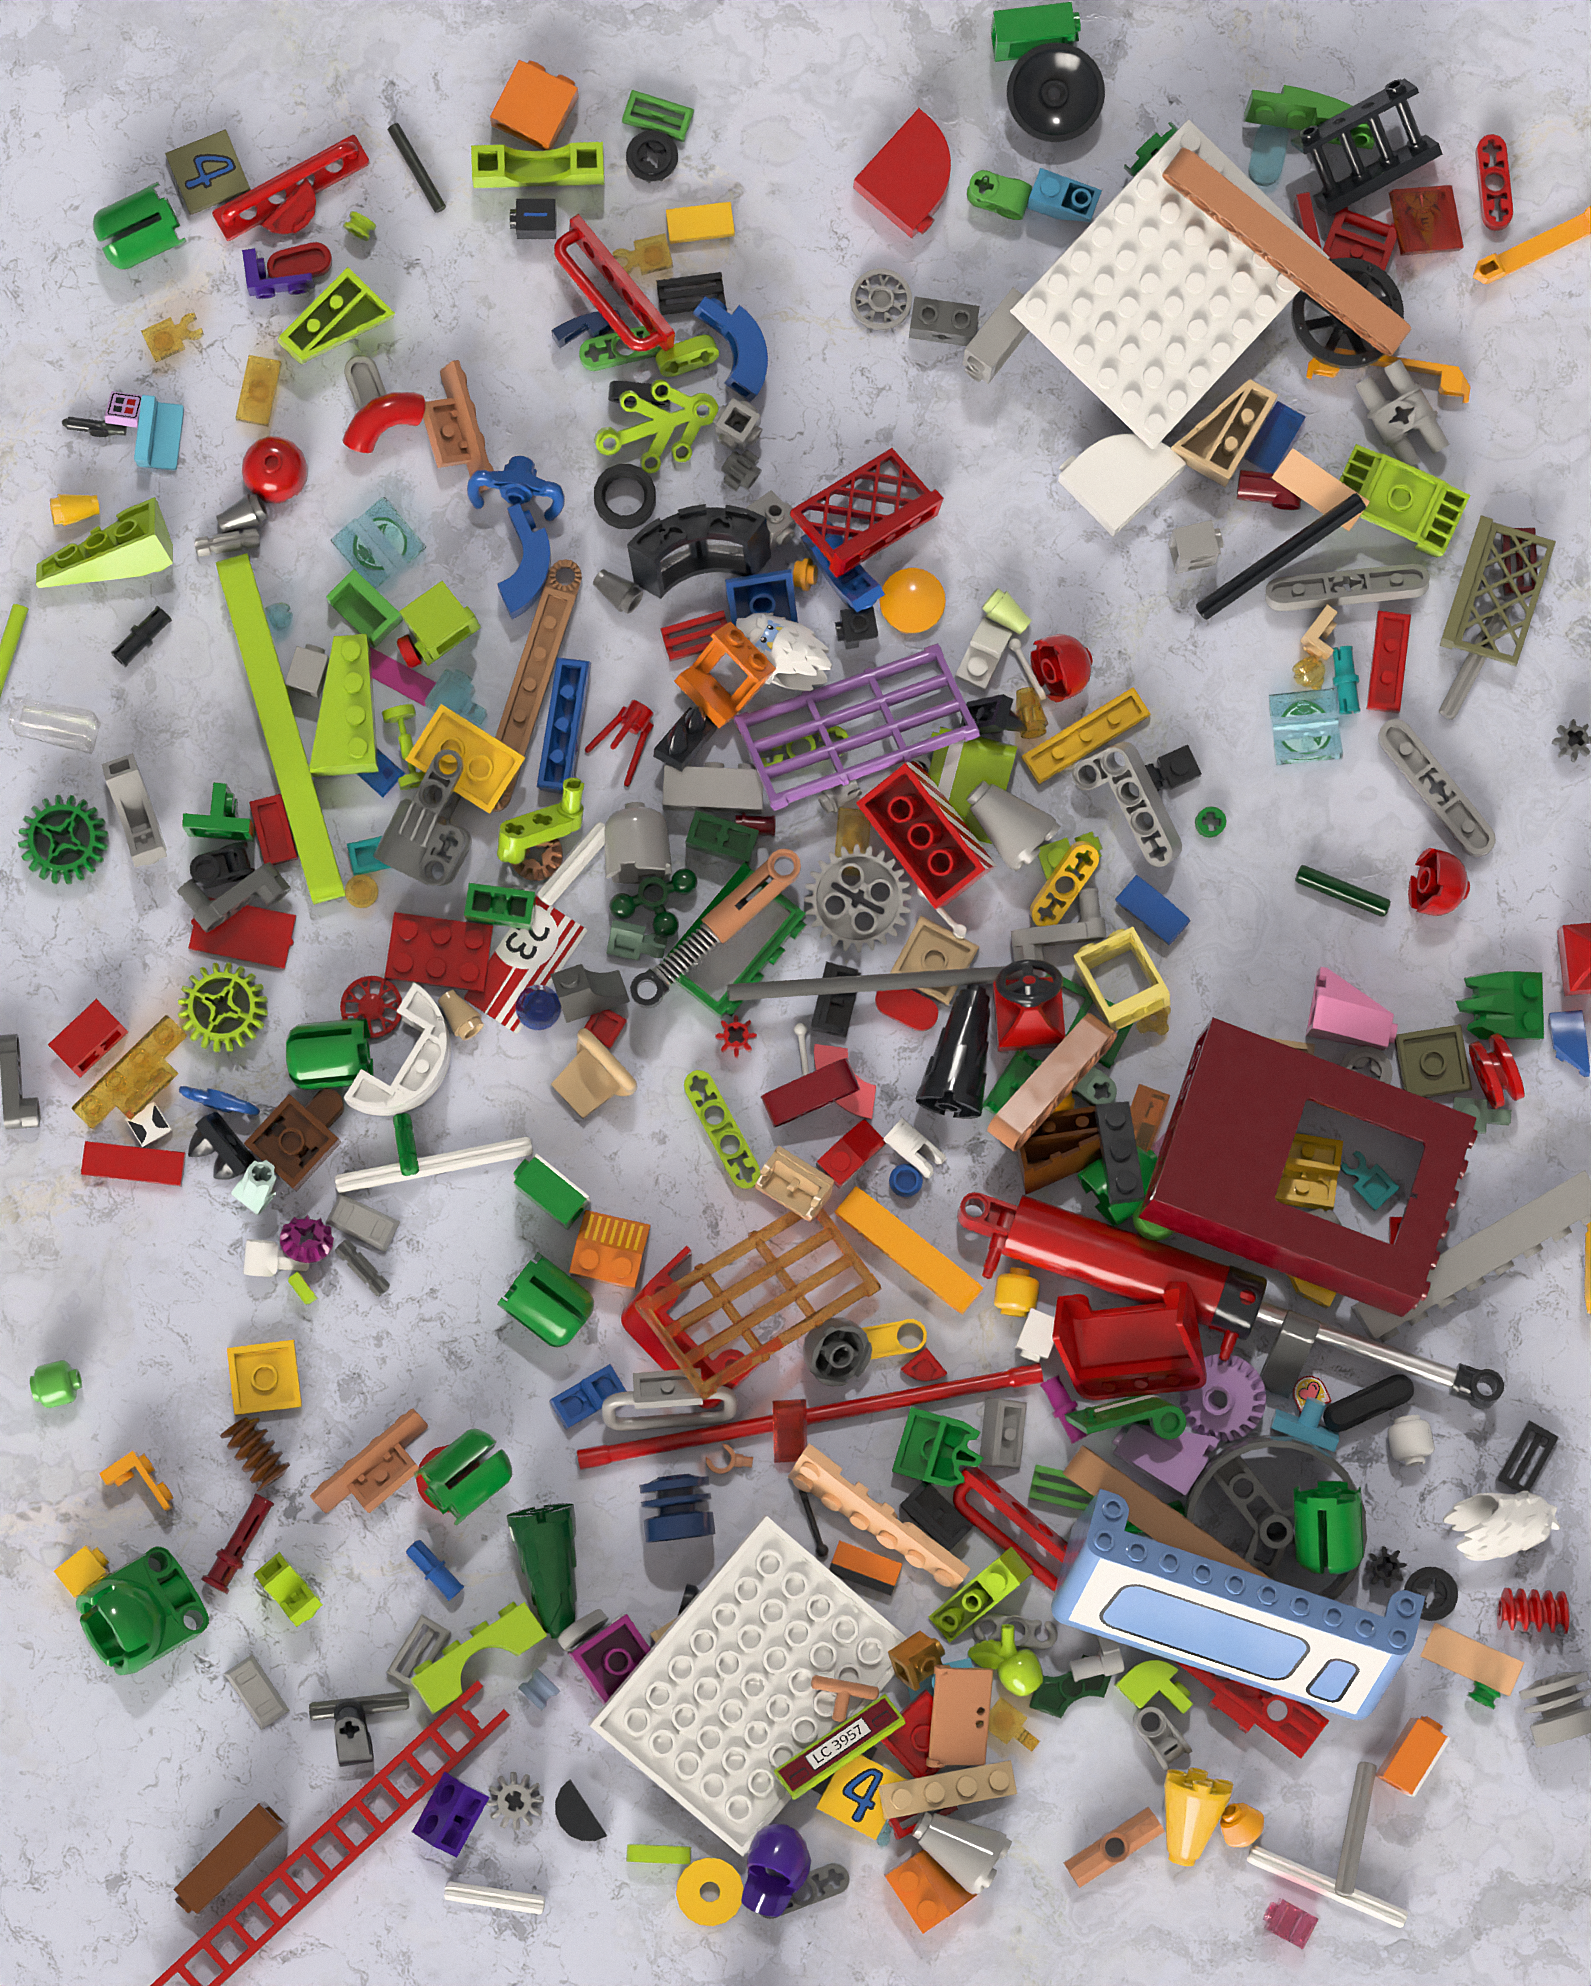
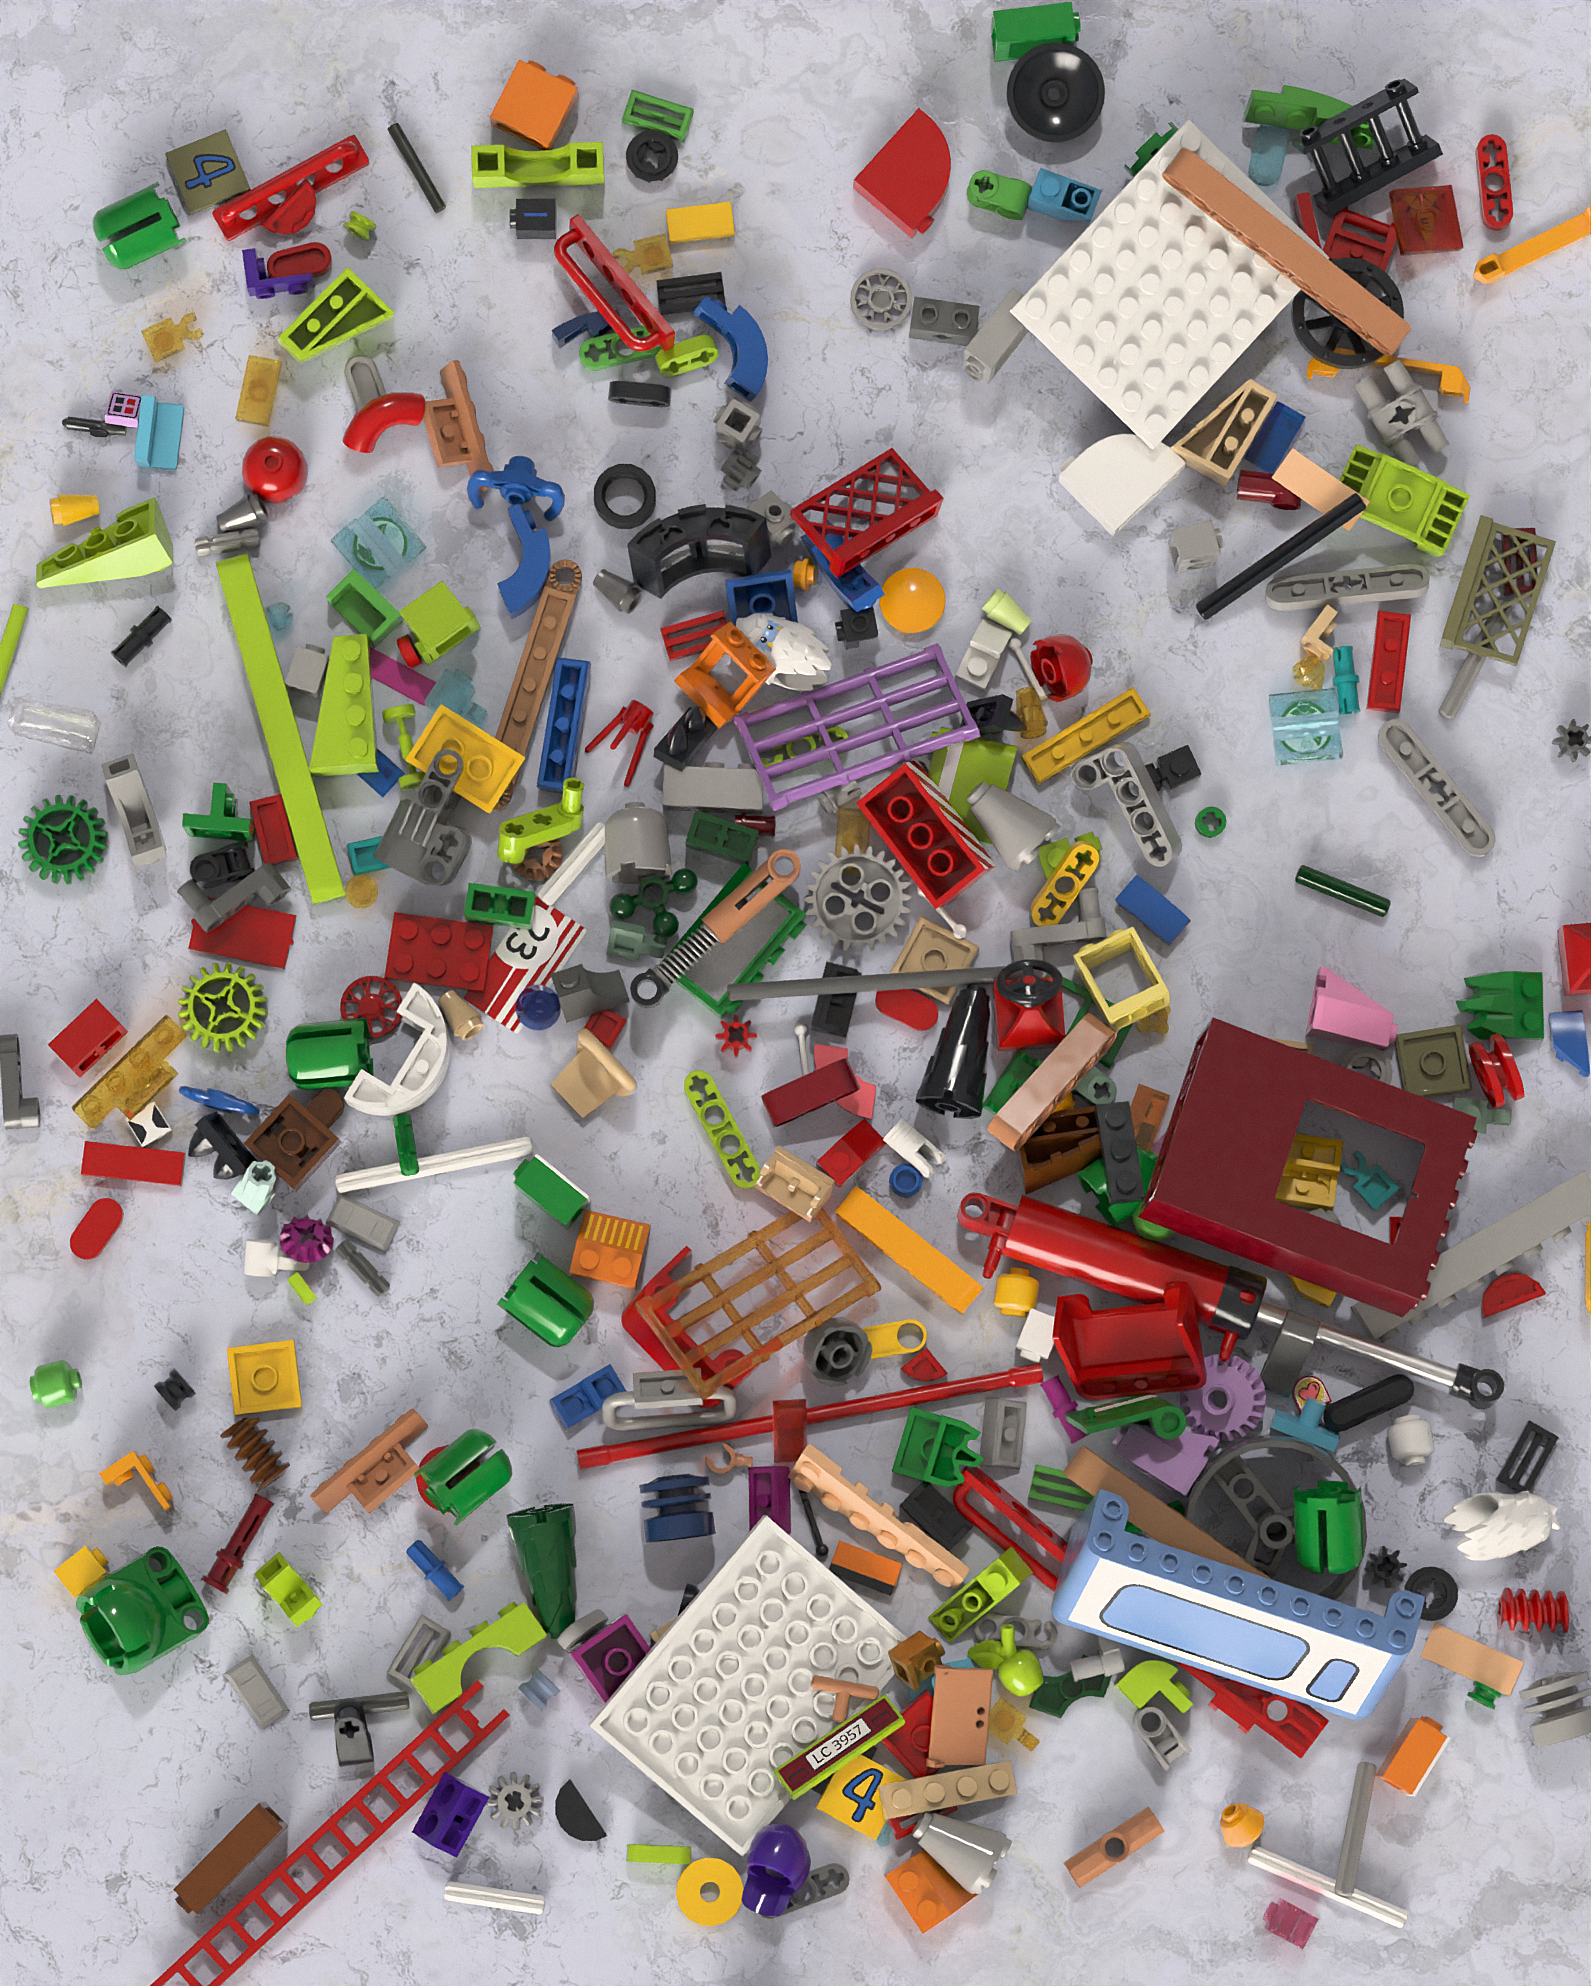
(96, 1228): none -> red tile
(172, 1392): none -> black wheel
(661, 424): lime plant -> none
(770, 1495): none -> magenta slope
(1192, 1812): yellow cone -> none
(1439, 884): red cylinder -> none
(1509, 1292): none -> red tile

